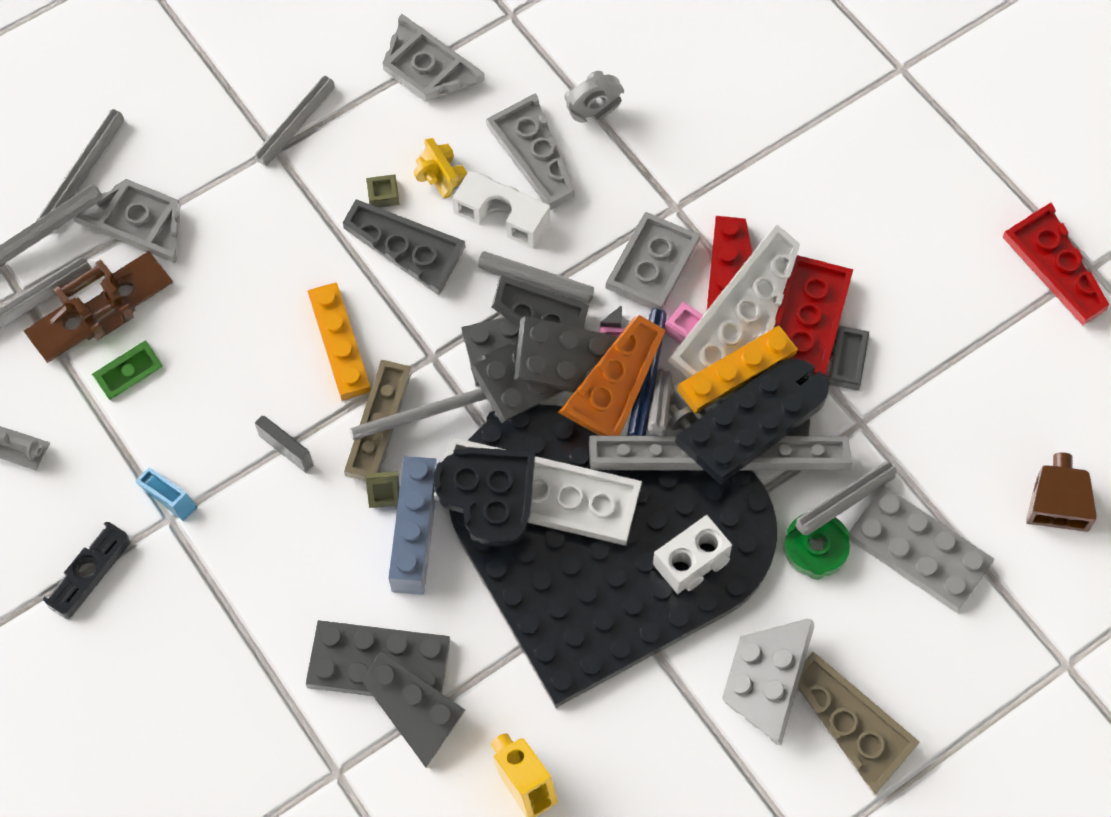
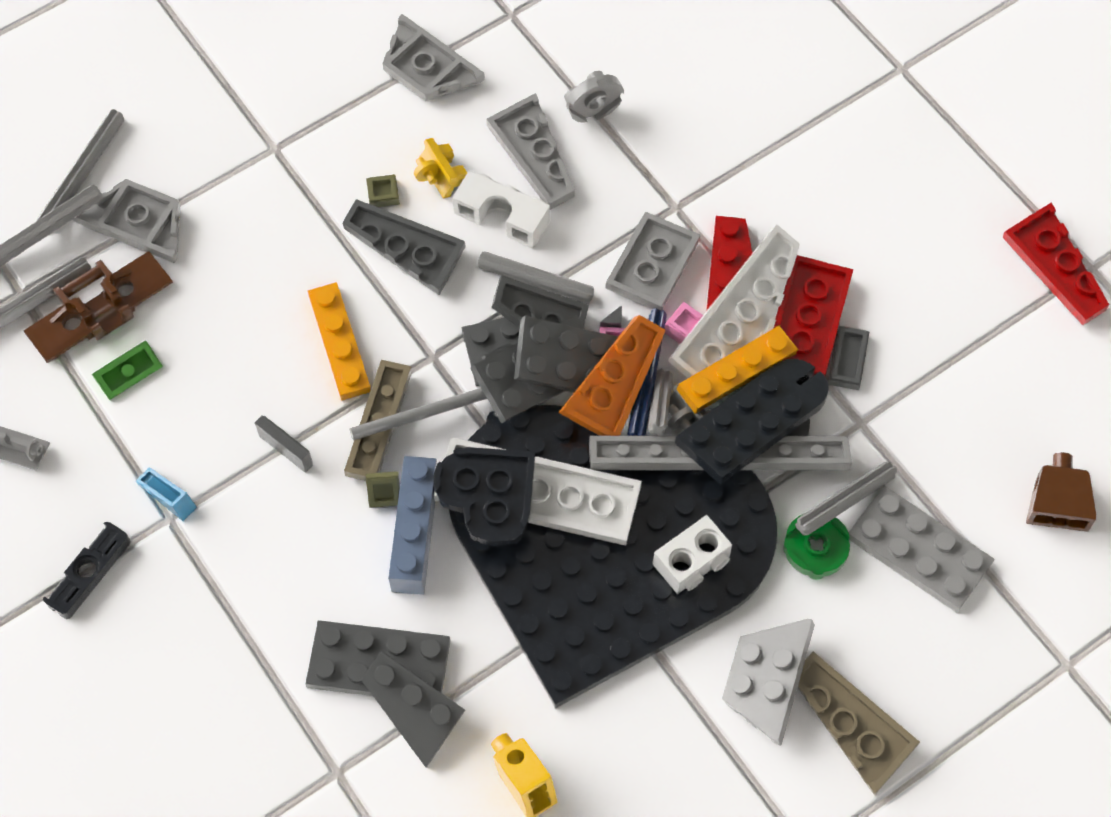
(294, 120): light grey axle -> none

